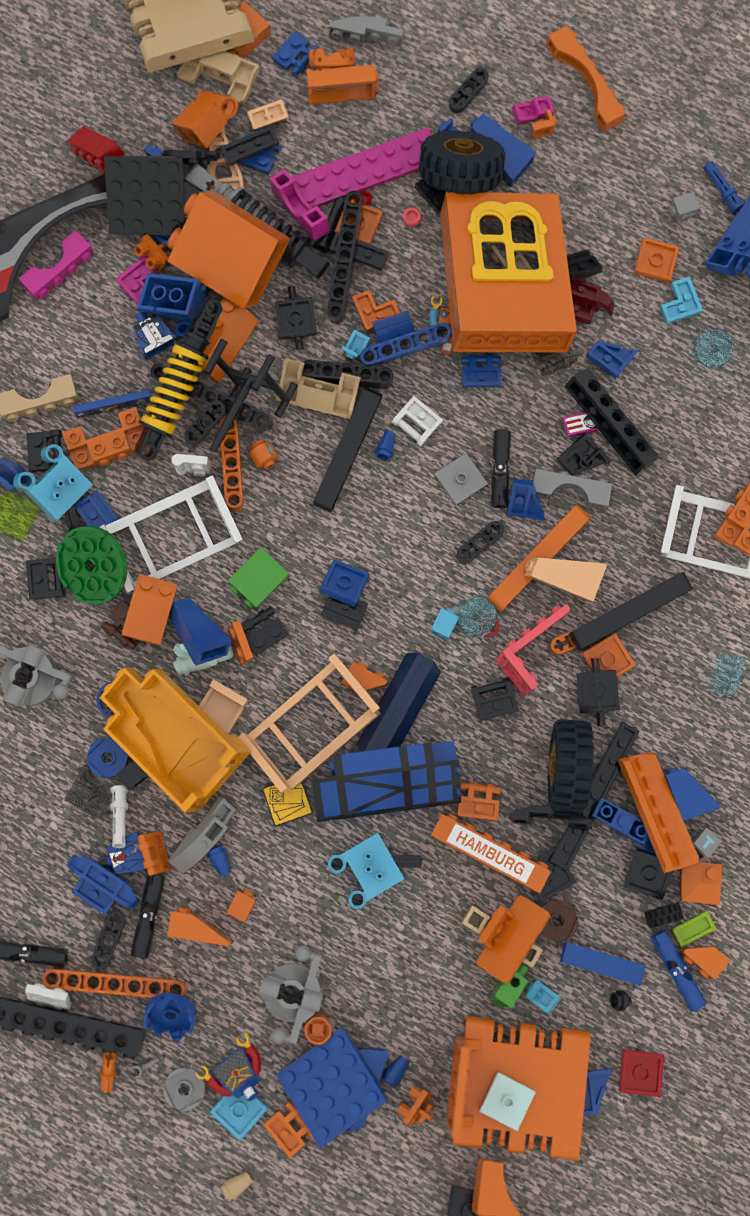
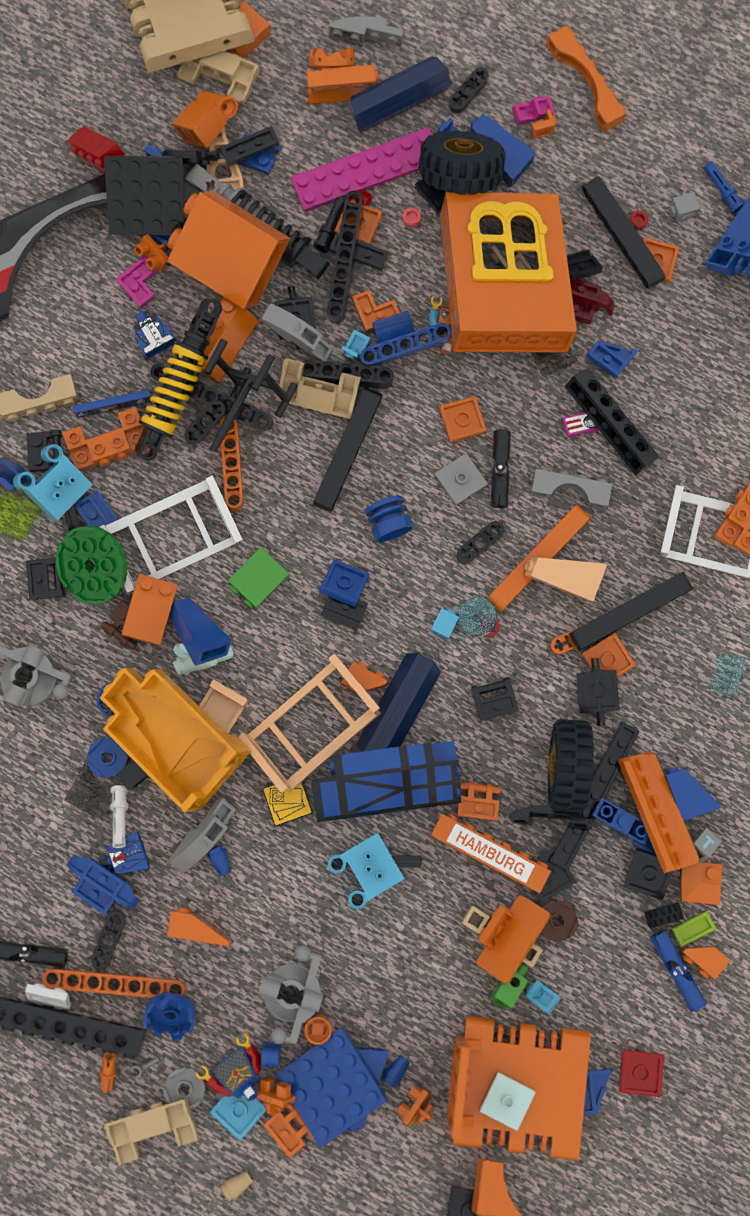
(41, 281): dark pink arch -> none
(143, 1125): none -> tan bracket
(145, 927): black piece -> none
(154, 853): orange plate -> none
(172, 298): blue piece -> none
(190, 463): white plate -> none
(240, 643): orange plate -> none
(242, 905): orange brick -> none
(263, 454): orange head -> none
(266, 636): black plate -> none
(267, 115): light nougat hinge -> none
(271, 1055): none -> blue leg
(274, 1098): none -> orange hips
(290, 51): blue plate -> none
(298, 331): none -> light grey slope
(309, 218): dark pink arch -> none
(385, 447): blue cone -> none
(387, 515): none -> blue wheel
(400, 93): none -> dark blue piece
(421, 416): white plate -> none
(462, 419): none -> orange plate
(481, 376): blue plate -> none
(513, 665): coral bracket -> none
(525, 500): blue wing -> none
(582, 455): black slope -> none
(602, 963): blue slope -> none
(620, 1000): black plate -> none
(623, 233): none -> black beam
(639, 219): none -> red tile
(686, 302): medium azure plate -> none
(708, 358): clear light blue plate -> none

